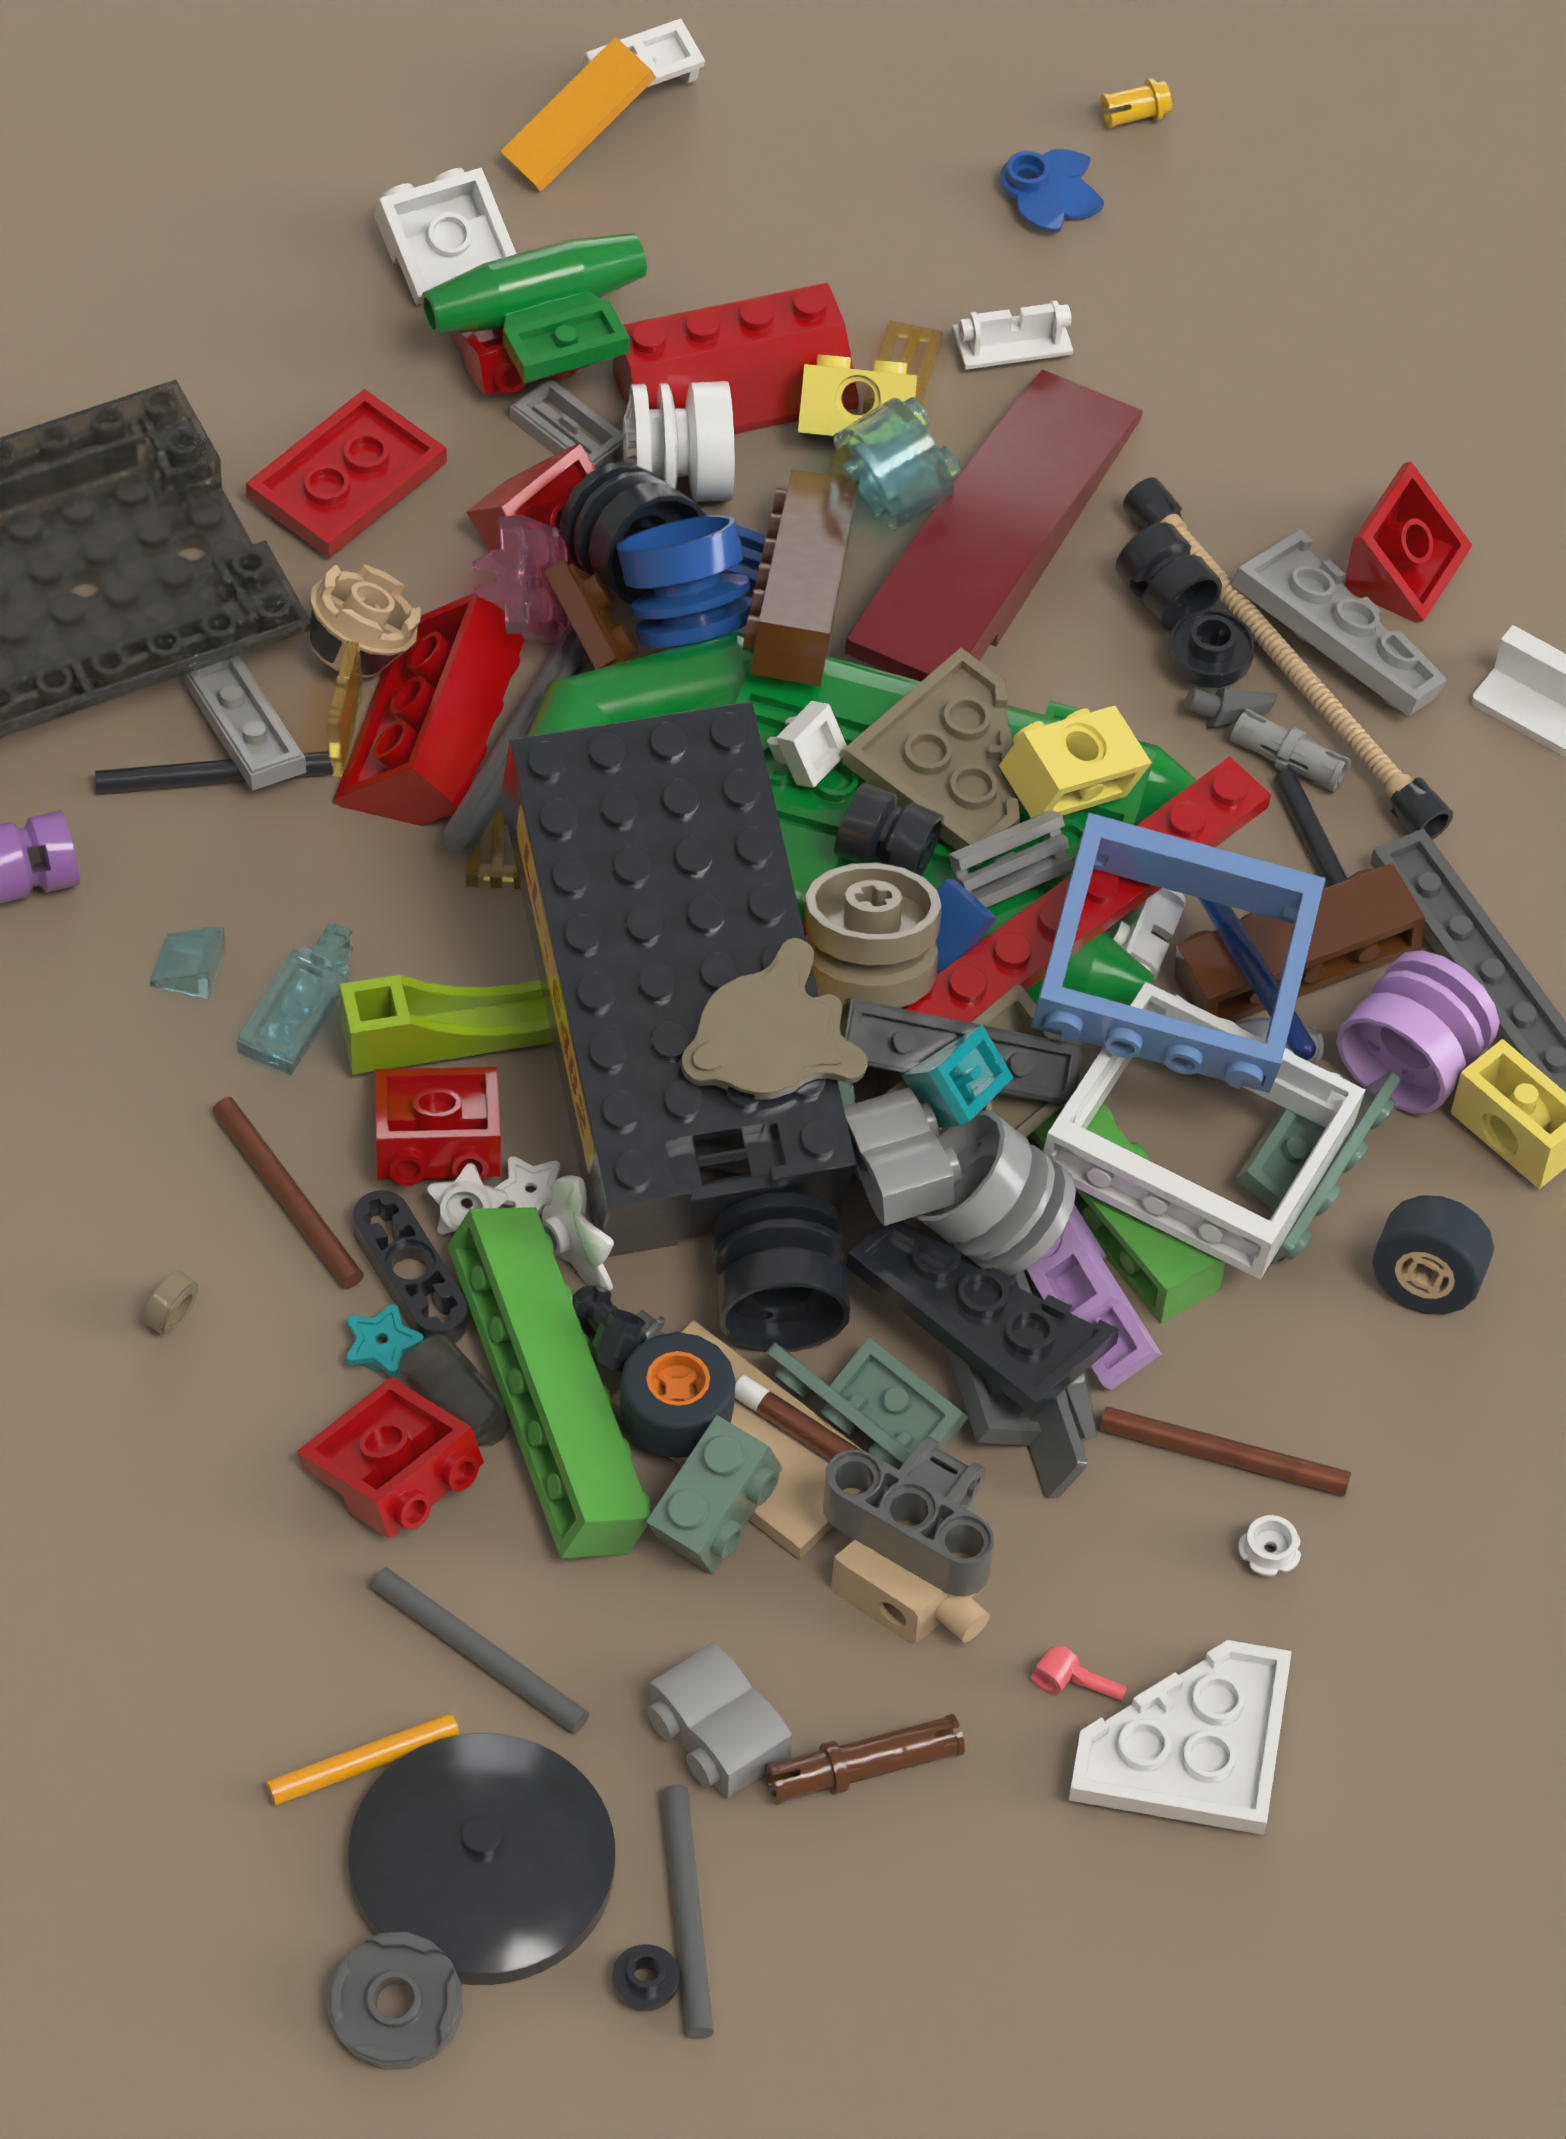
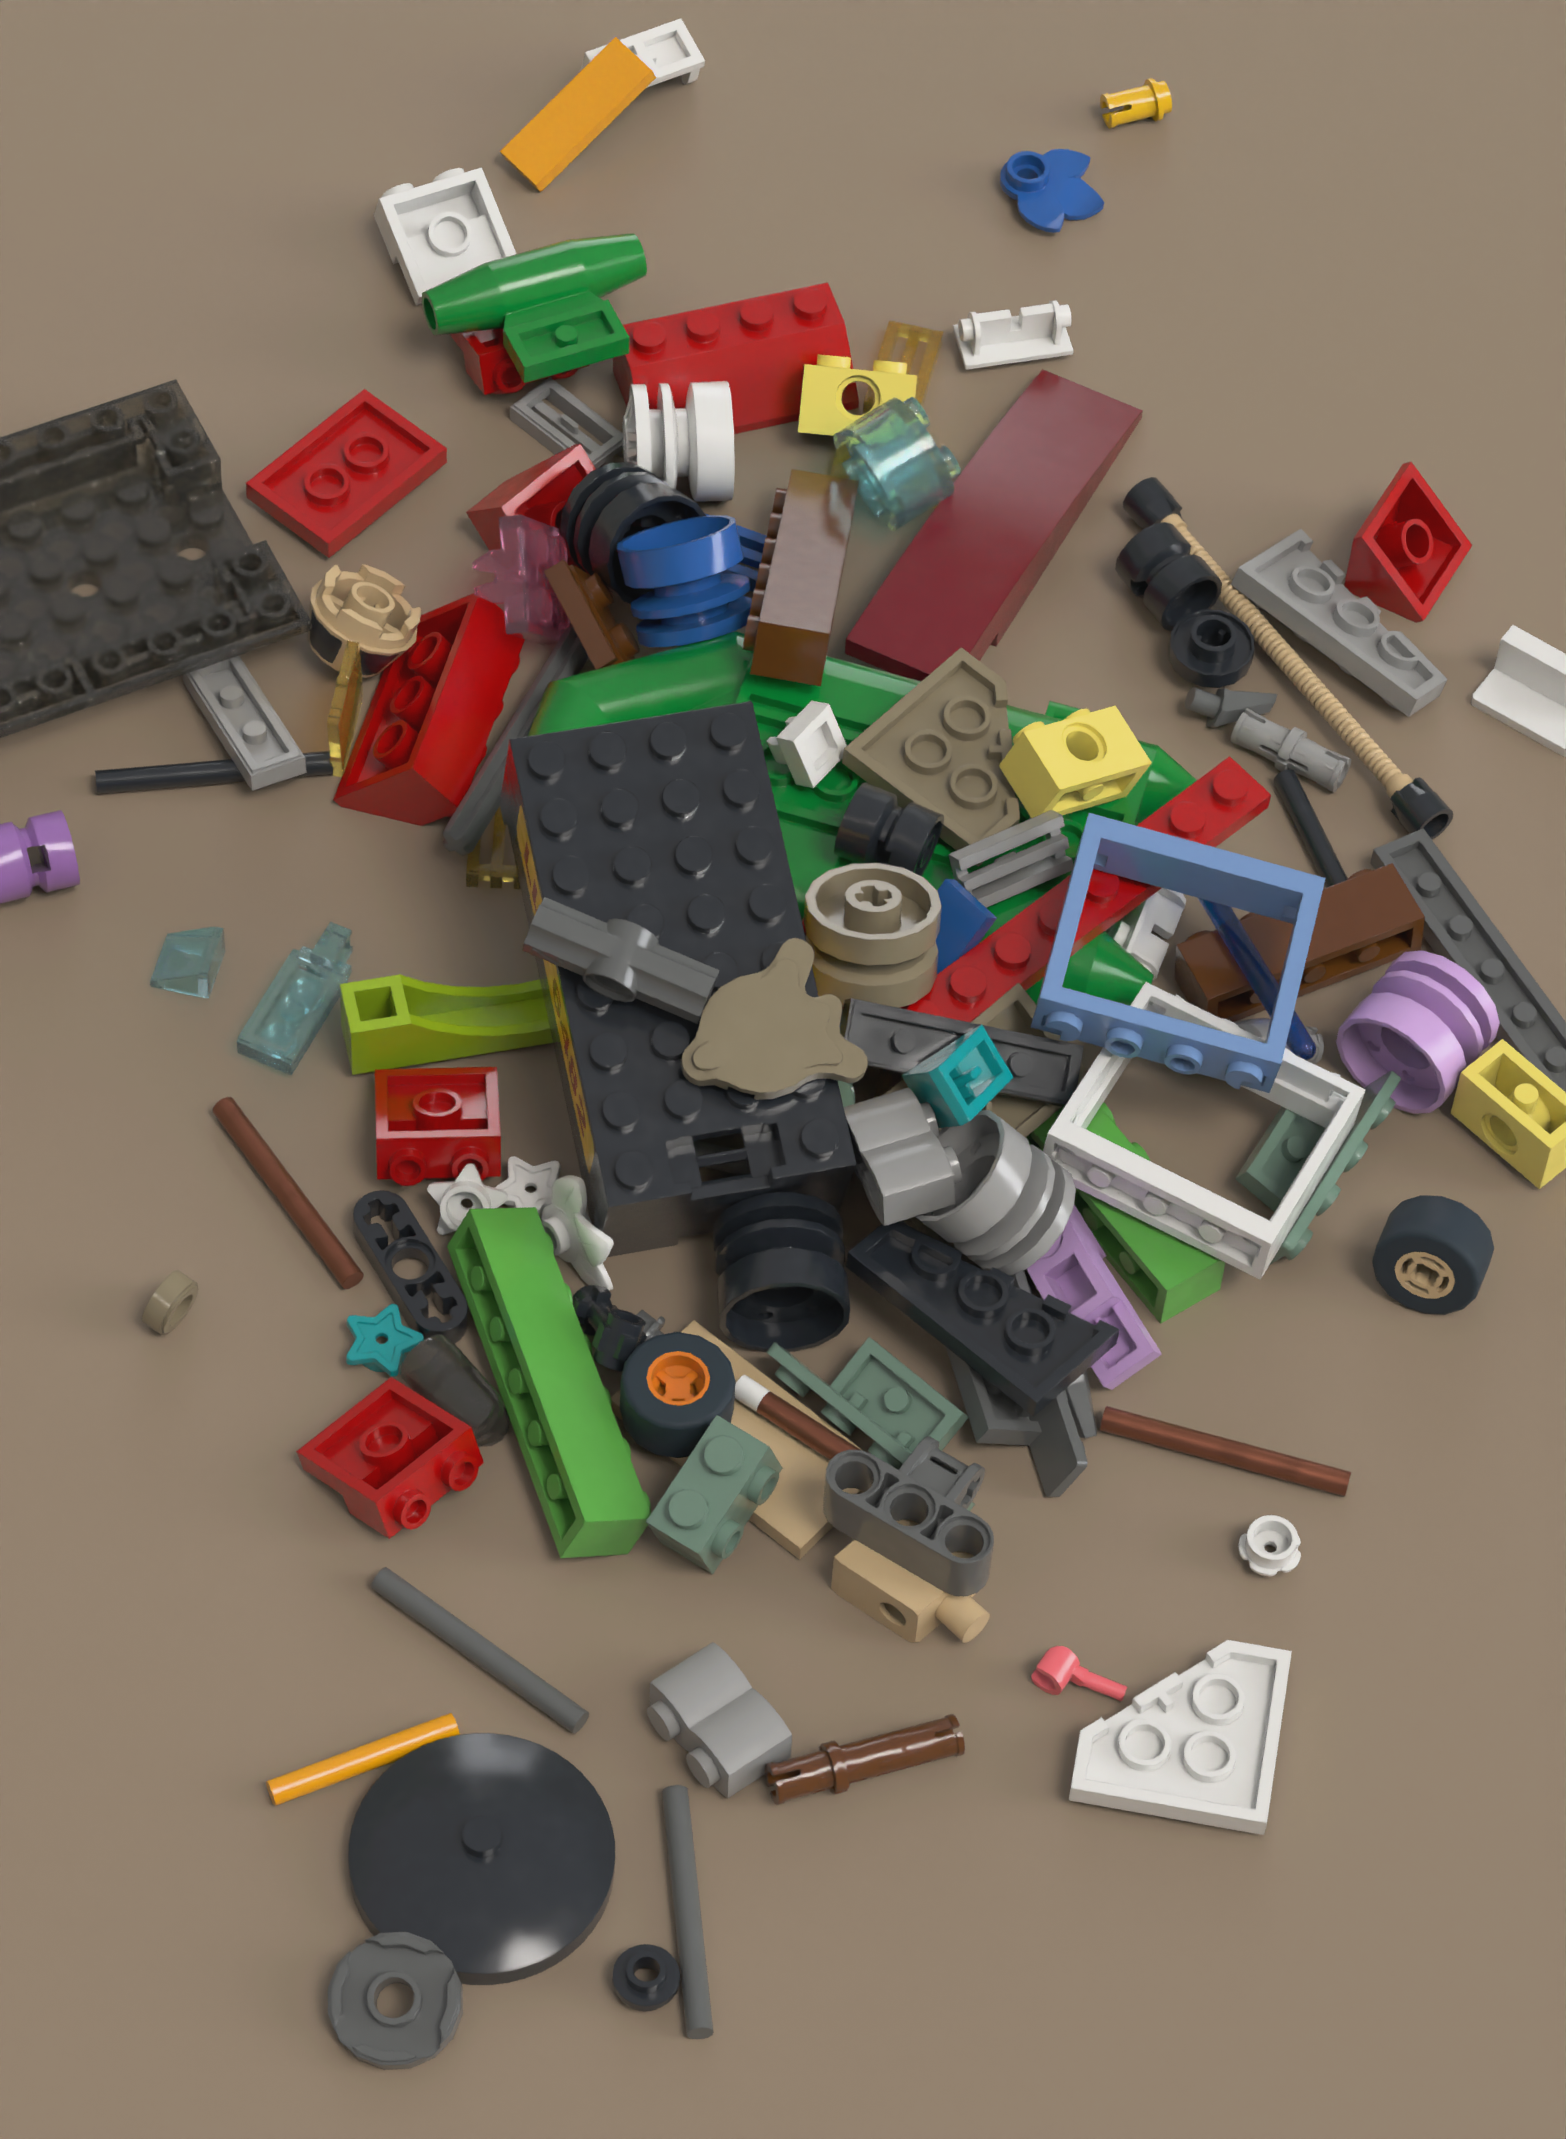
(620, 960): none -> dark grey piece

